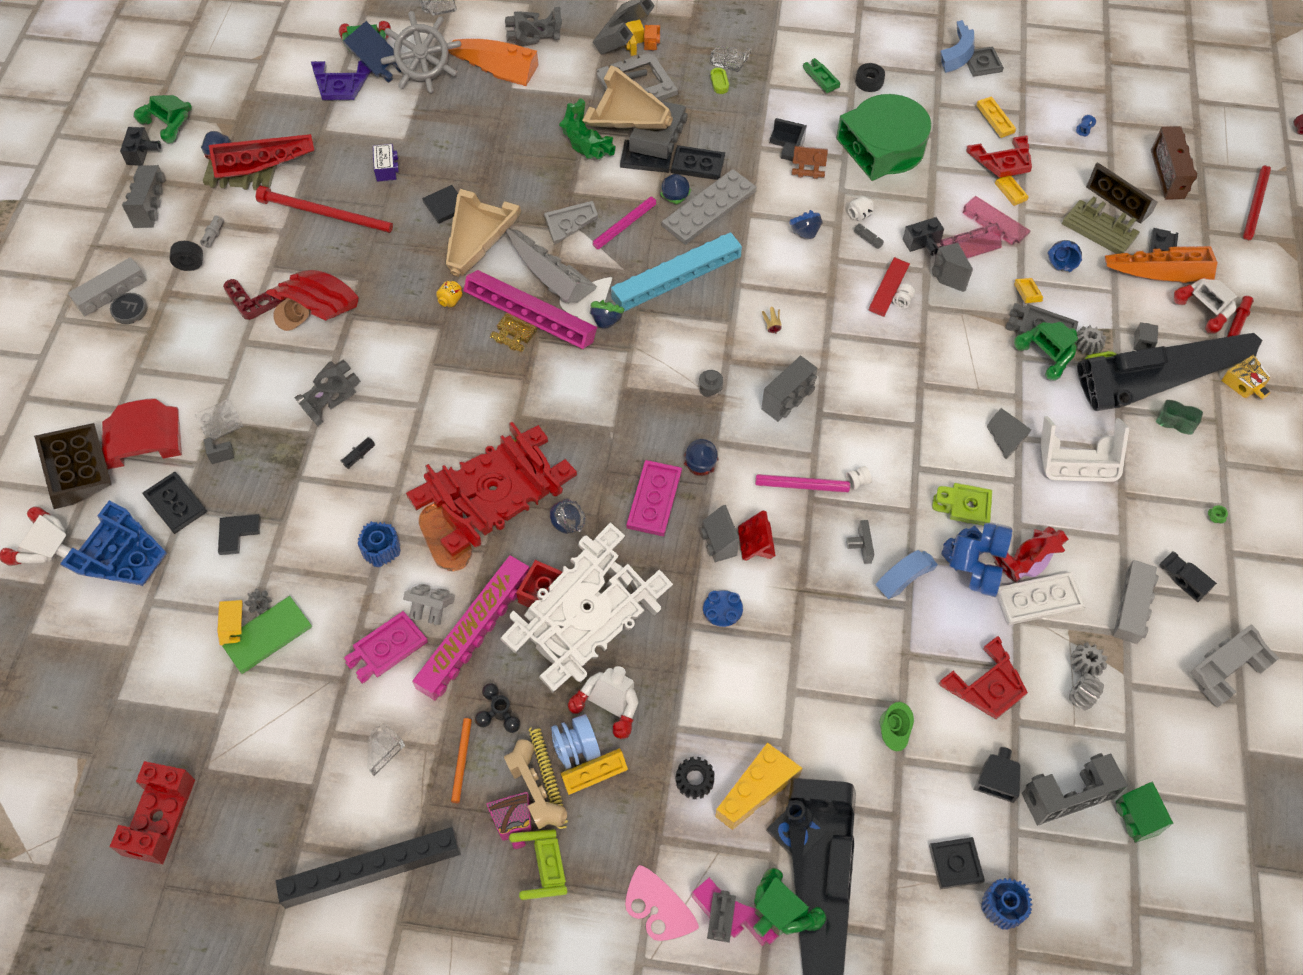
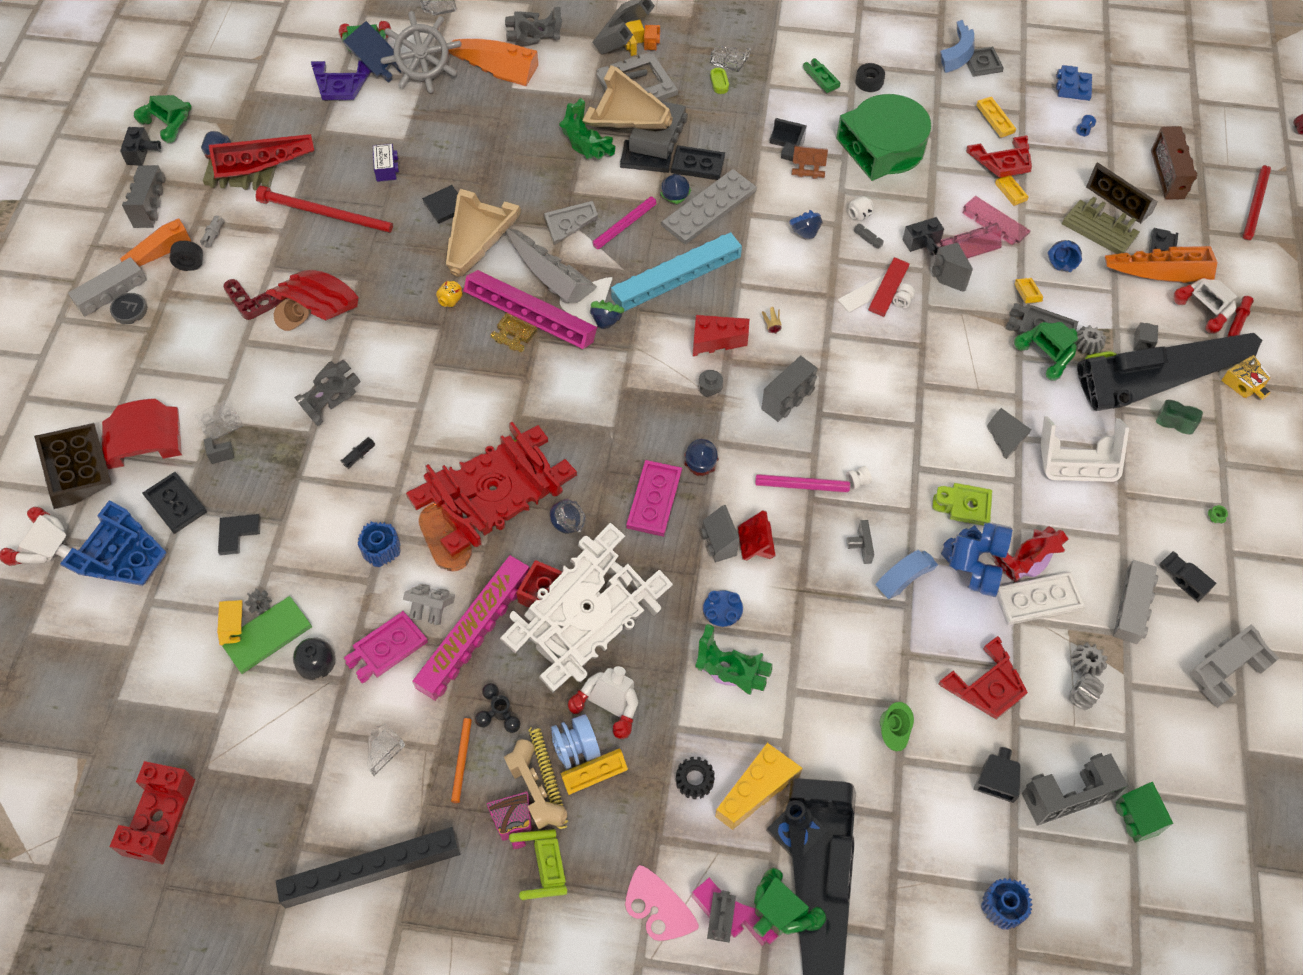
(158, 243): none -> orange wedge
(314, 658): none -> black cylinder
(719, 333): none -> red wedge
(743, 669): none -> green hips
(861, 295): none -> white sticker
(956, 863): black tile -> none
(1073, 83): none -> blue plate

